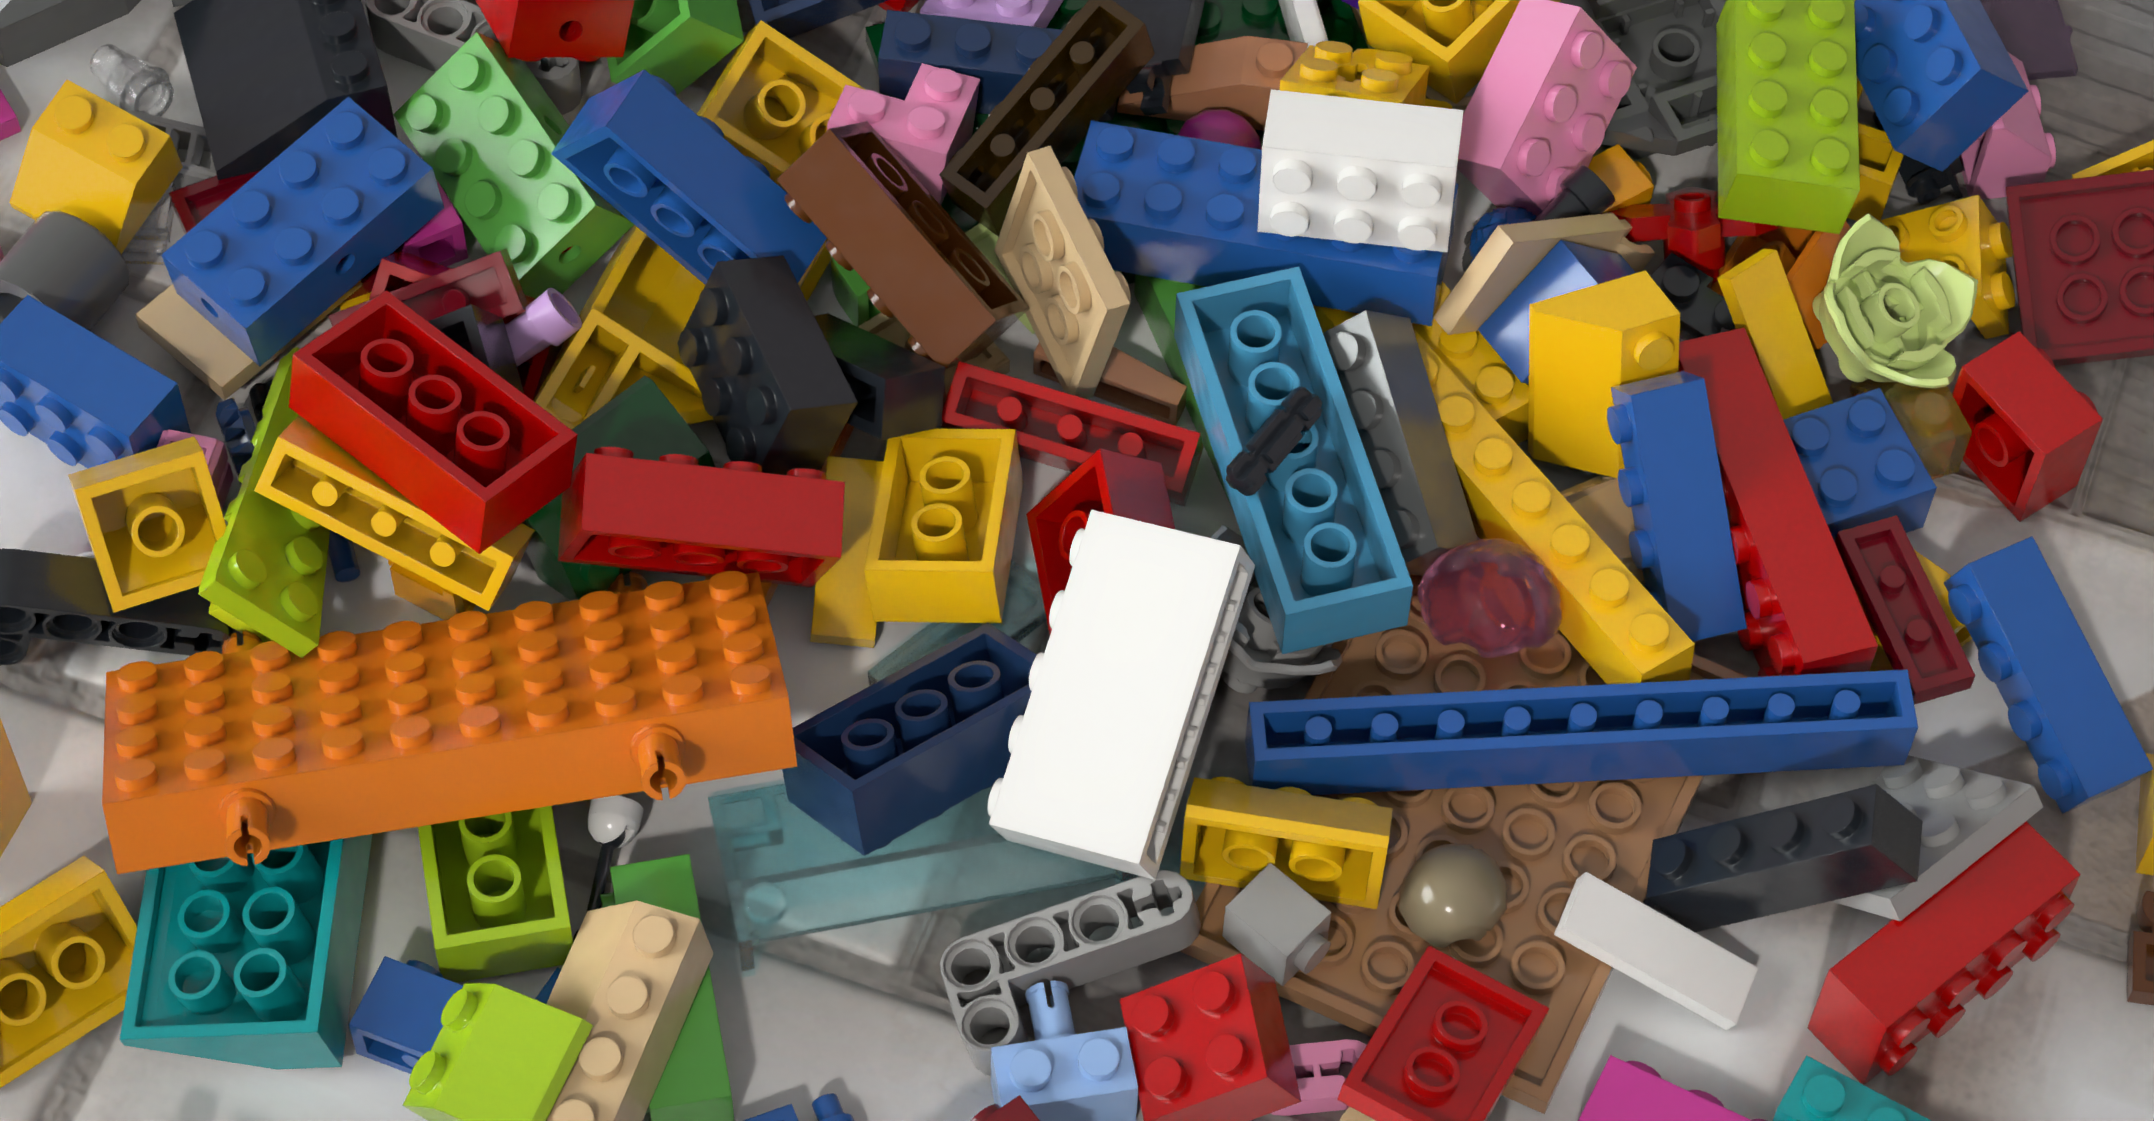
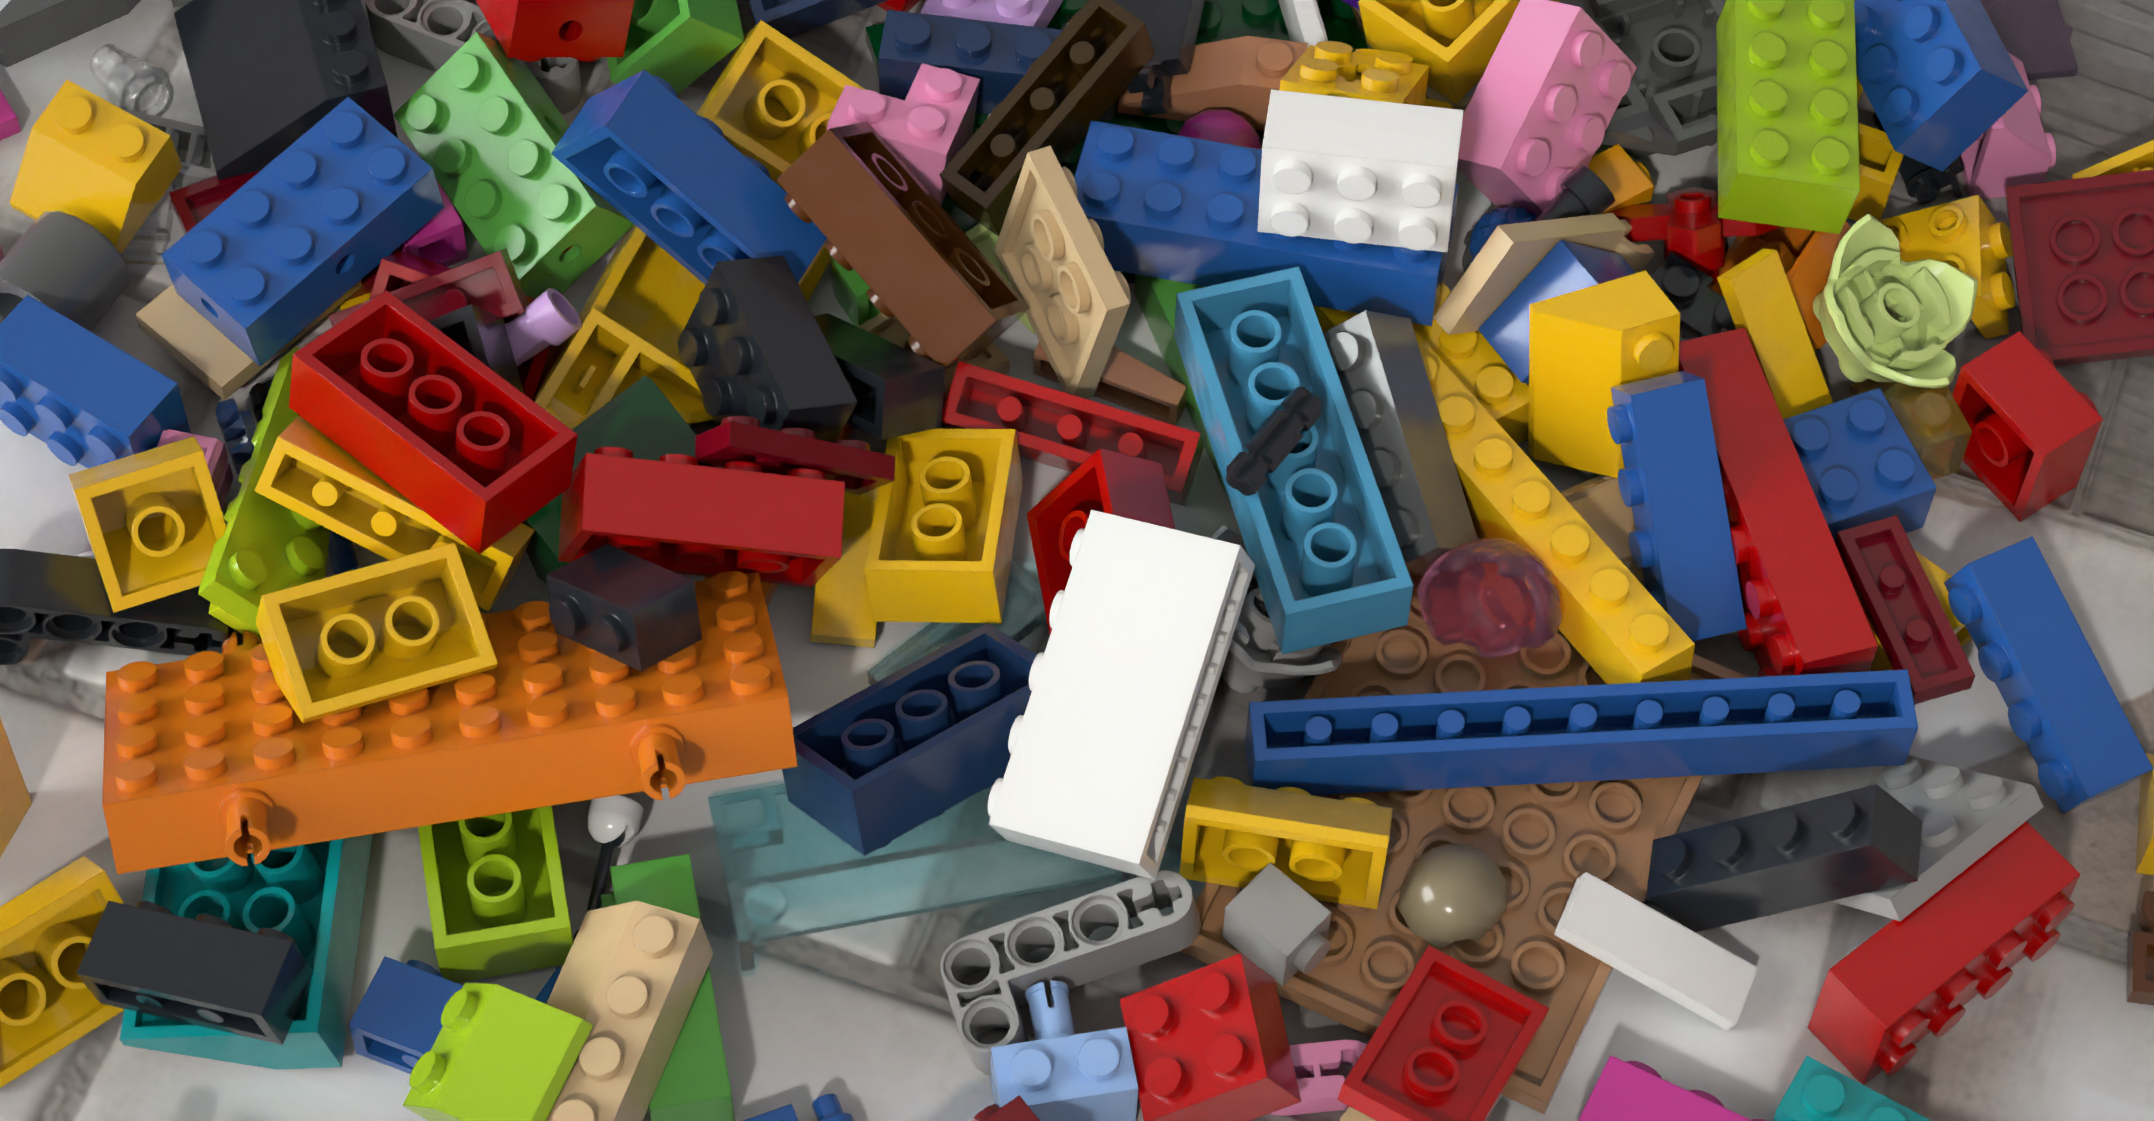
(196, 970): none -> black brick
(374, 633): none -> yellow slope
(624, 607): none -> black brick
(795, 448): none -> dark red plate

